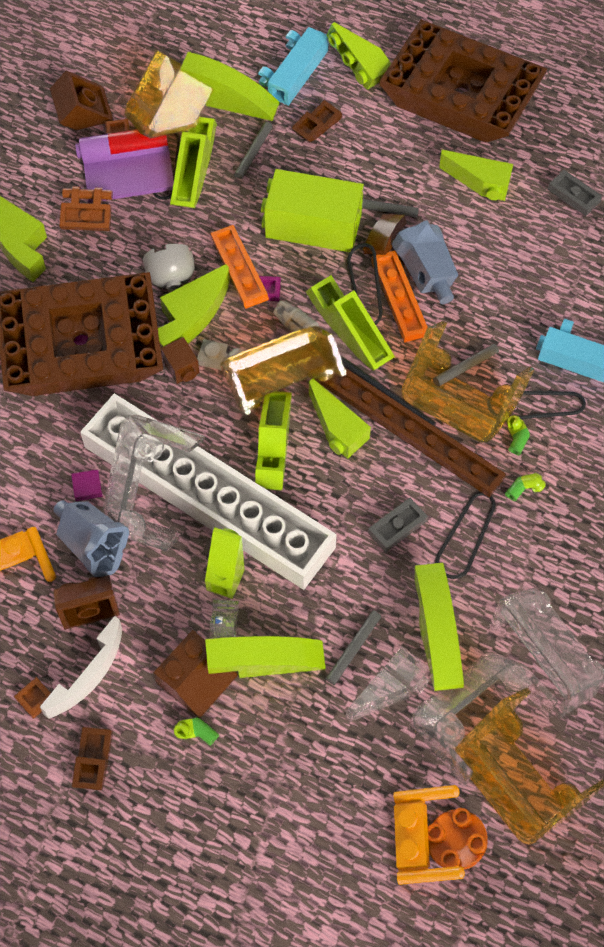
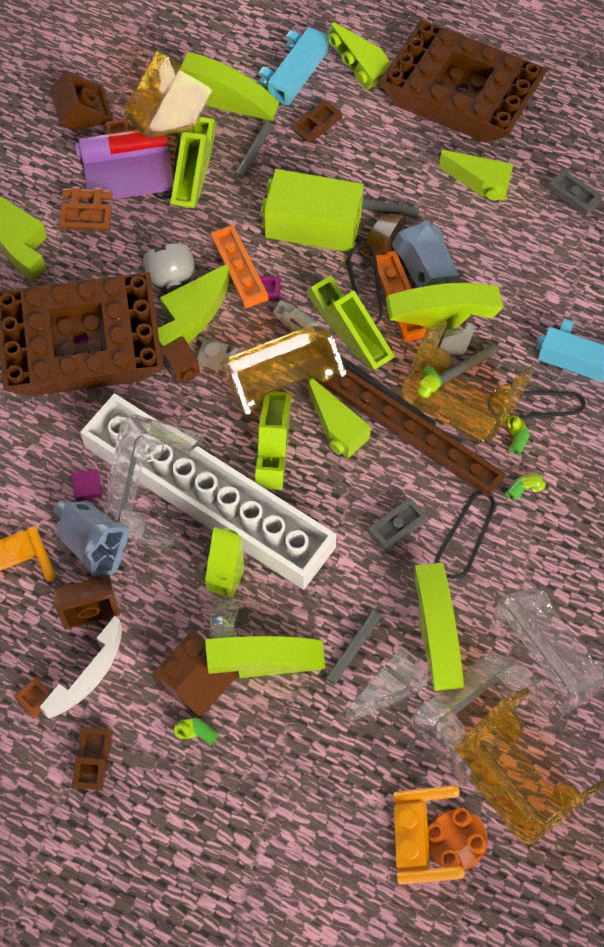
(430, 382): none -> lime arm
(444, 303): none -> lime slope
(457, 341): none -> light grey tile

